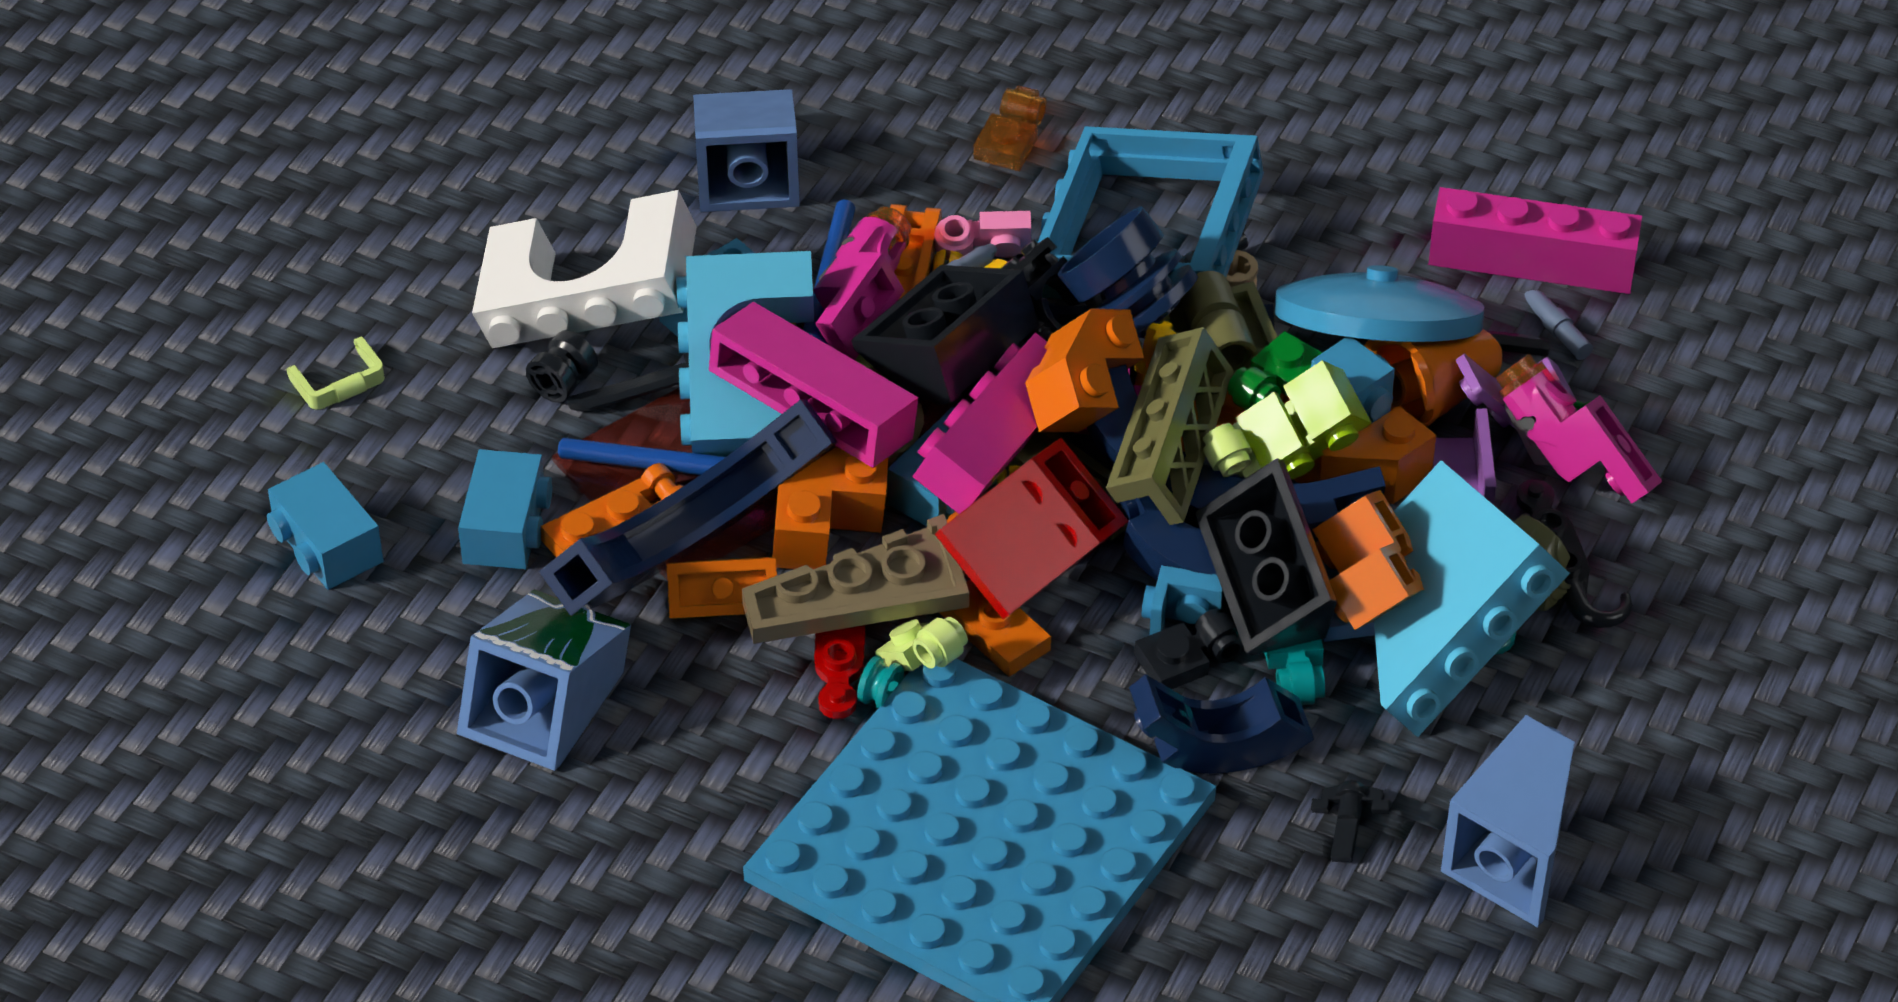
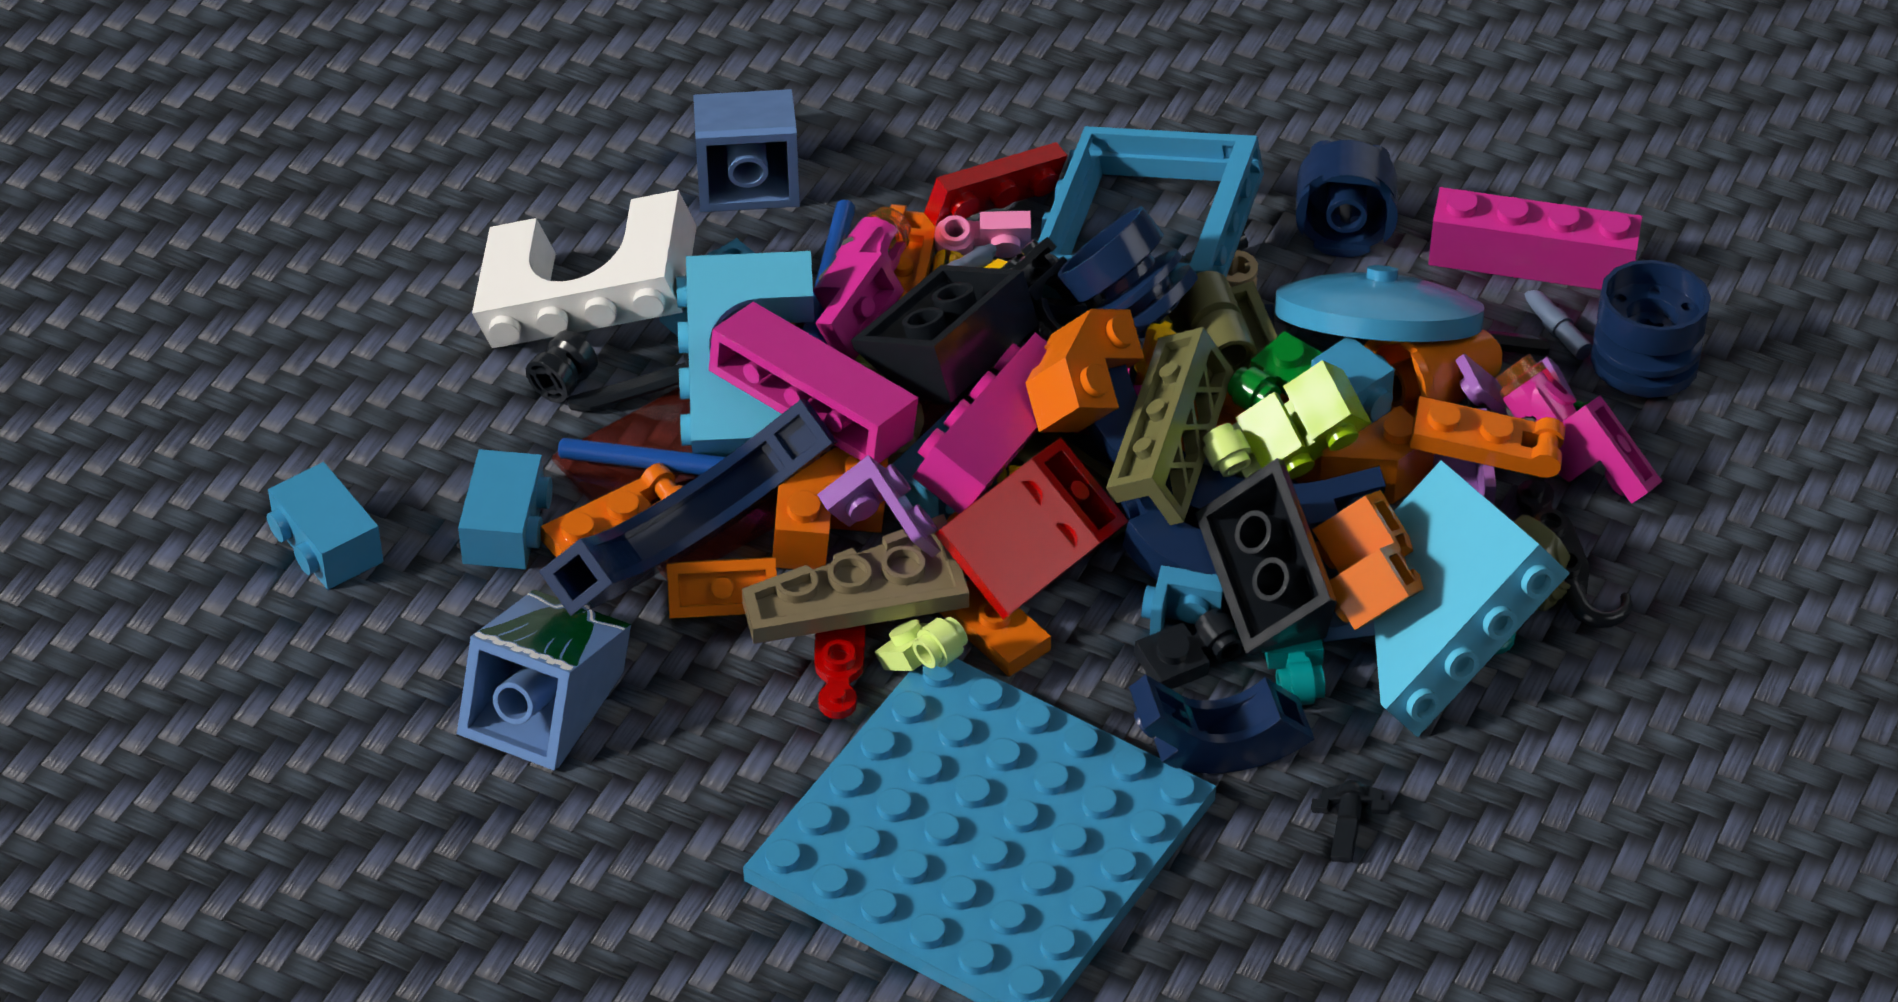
(343, 388): yellowish green piece -> none
(868, 484): none -> medium lavender bracket
(878, 681): teal bush -> none
(996, 183): none -> red plate
(1012, 134): clear orange plate -> none
(1346, 197): none -> dark blue brick
(1488, 437): none -> orange plate
(1510, 819): medium blue slope -> none
(1650, 328): none -> dark blue wheel

